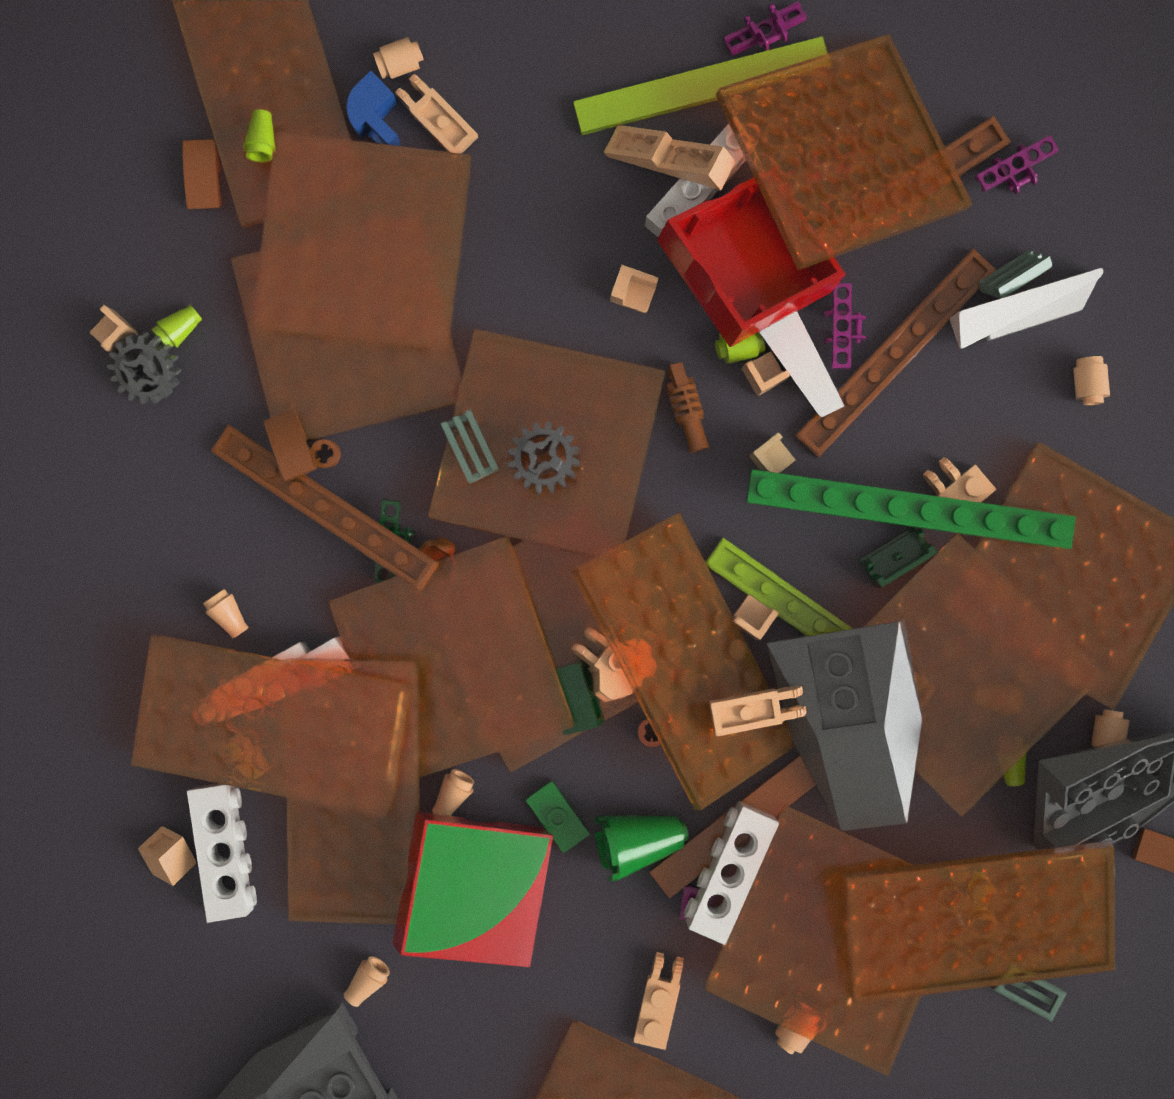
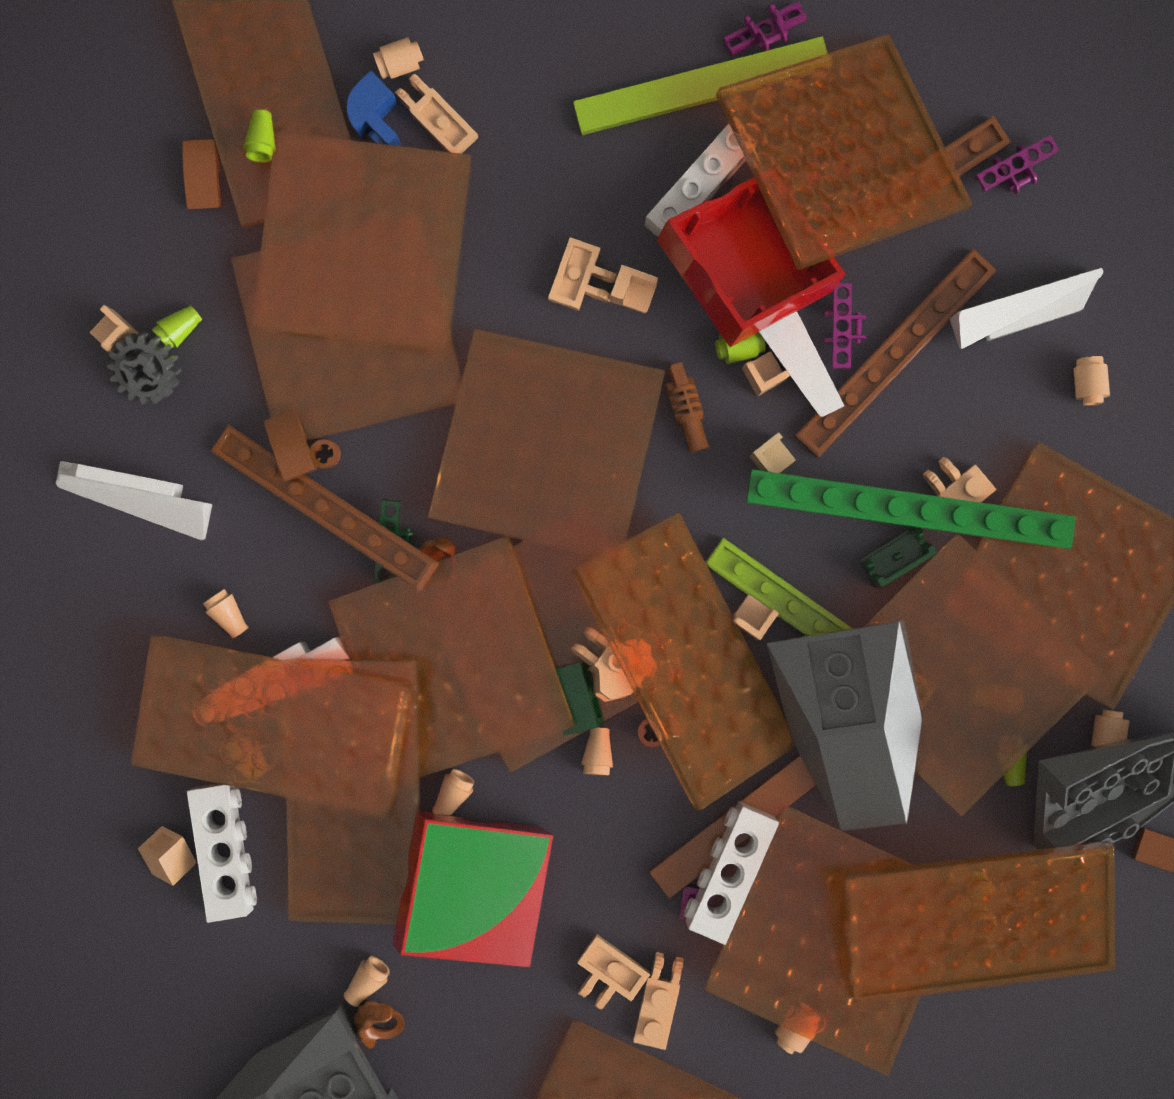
(138, 496): none -> white wedge
(372, 1012): none -> dark orange piece
(458, 422): sand green tile -> none
(531, 450): dark grey gear -> none
(557, 816): green plate -> none
(575, 273): none -> light nougat hinge
(597, 754): none -> light nougat cone
(613, 968): none -> light nougat hinge
(636, 841): green cone -> none
(682, 159): light nougat slope -> none
(754, 710): light nougat hinge -> none
(1015, 274): sand green tile -> none
(1054, 1003): sand green tile -> none

